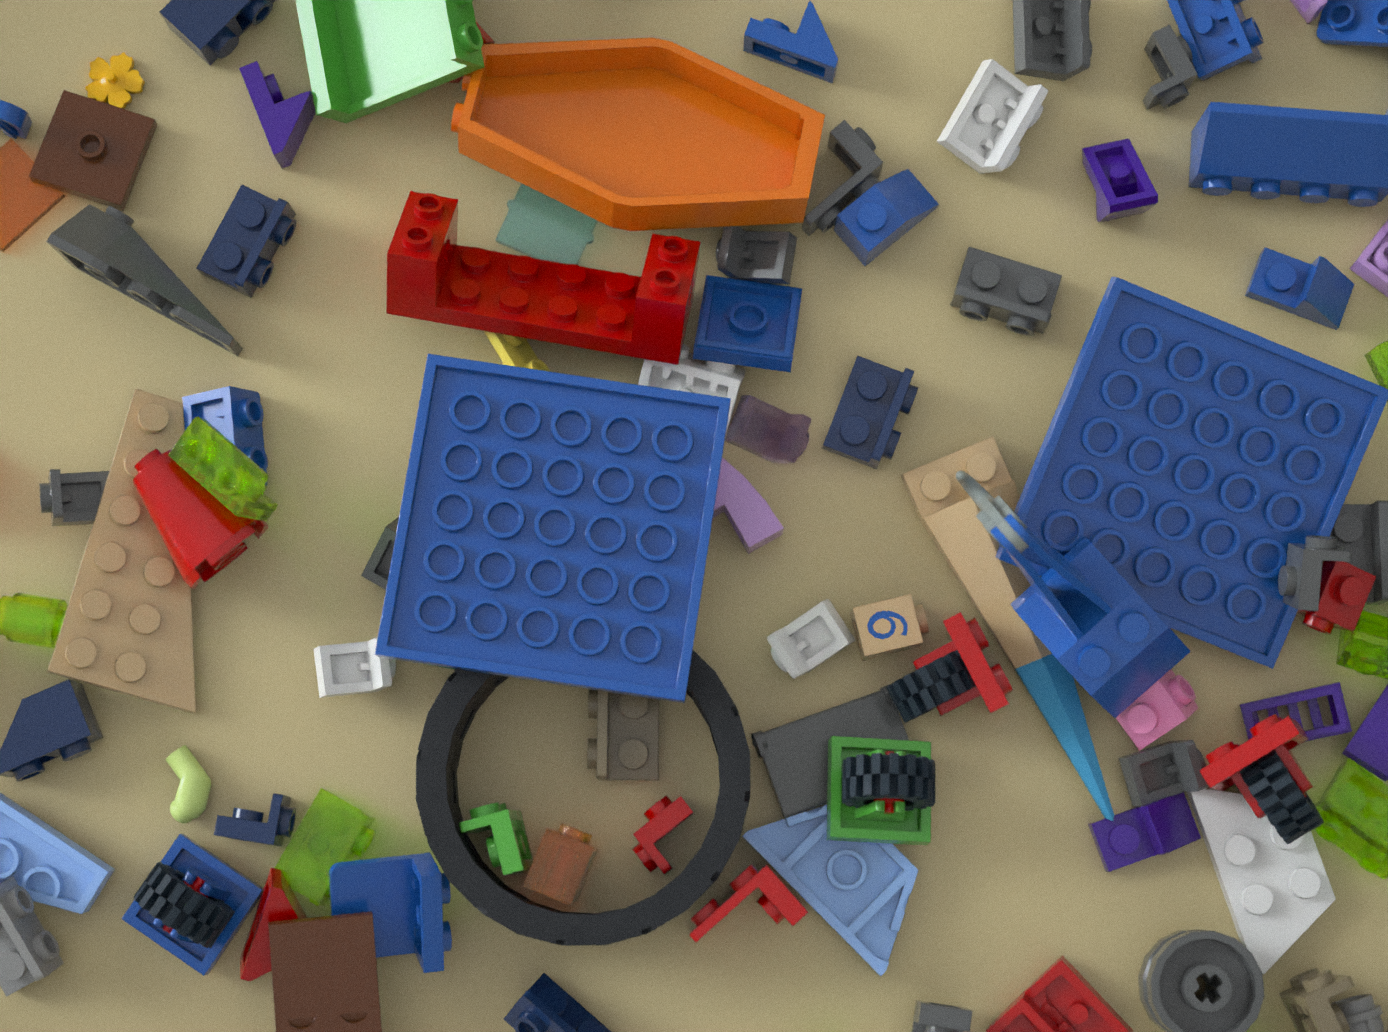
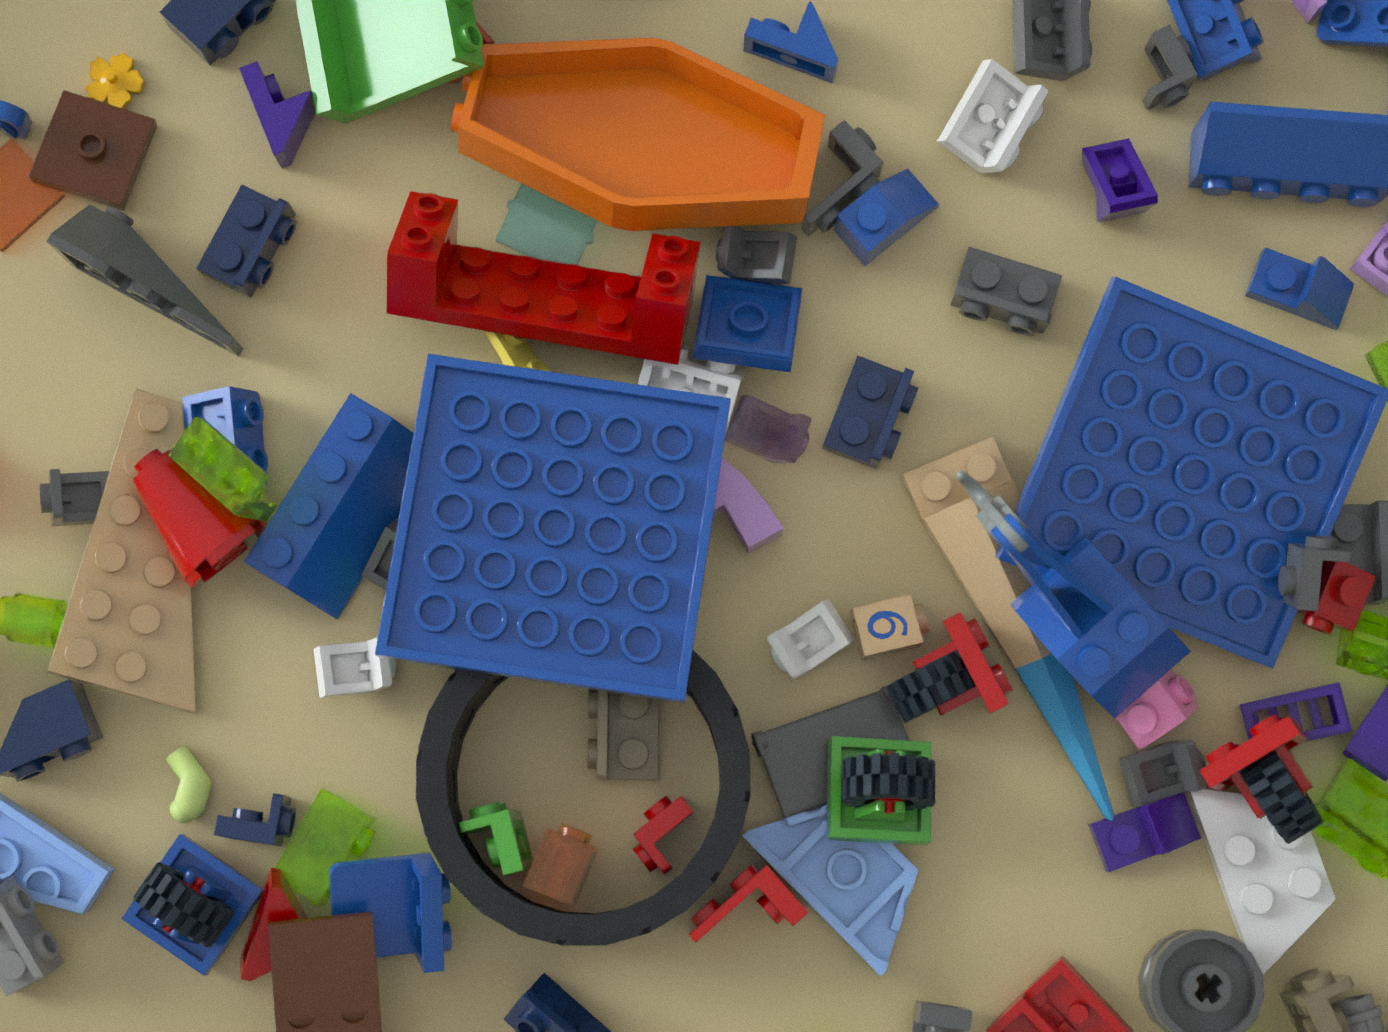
(337, 508): none -> blue slope

